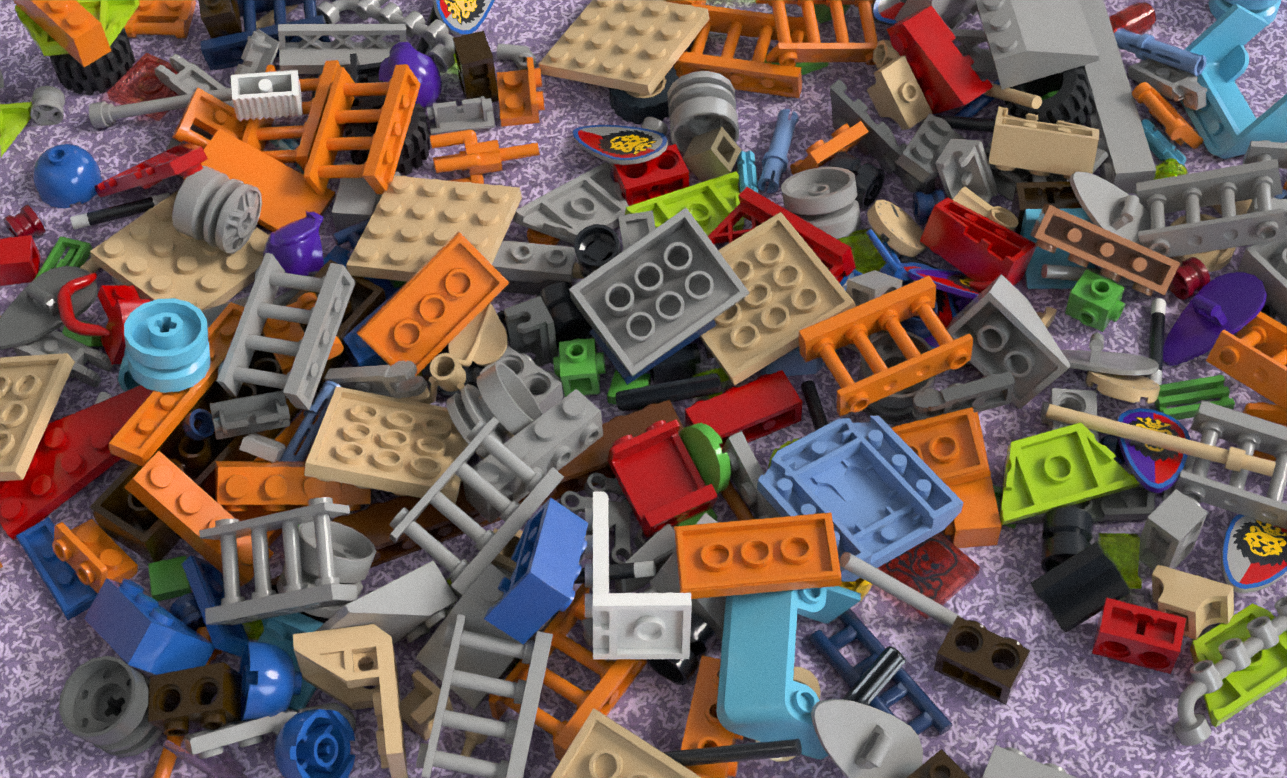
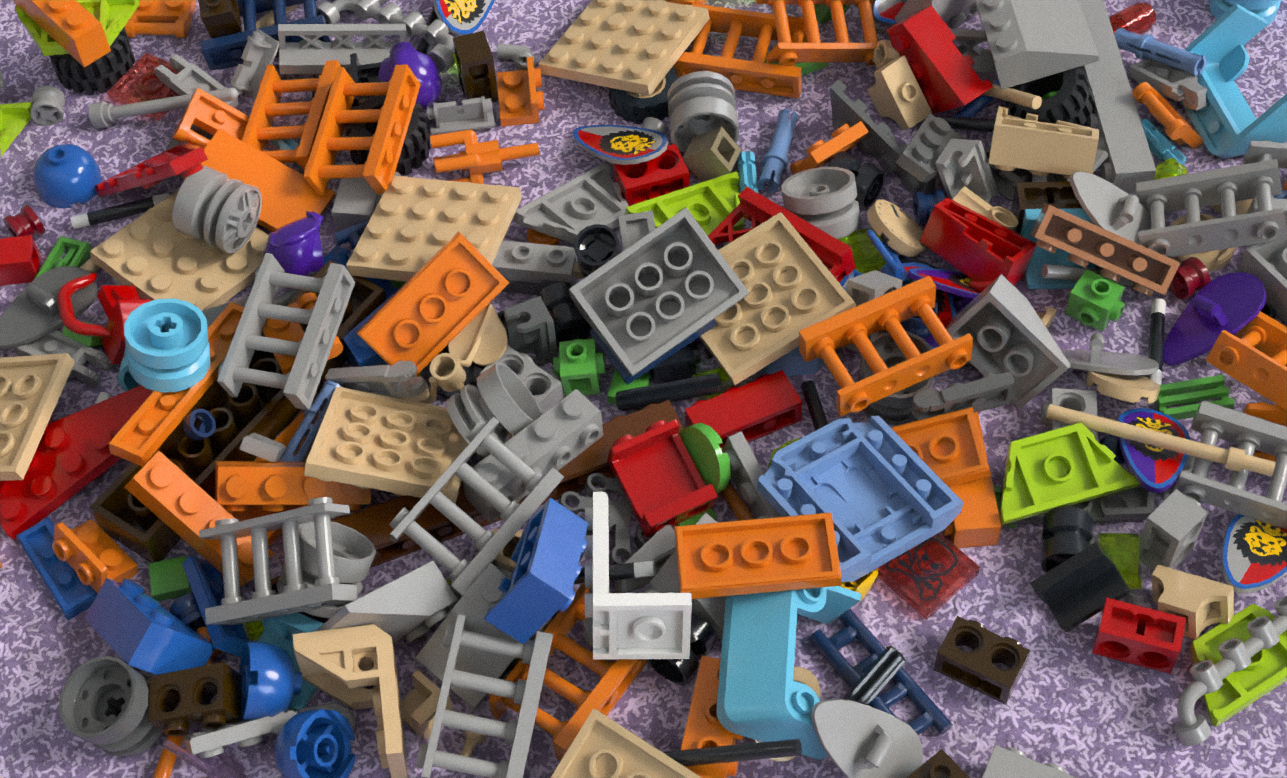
(250, 414): dark grey hinge -> none
(266, 95): white brick -> none
(897, 589): light grey bar -> none

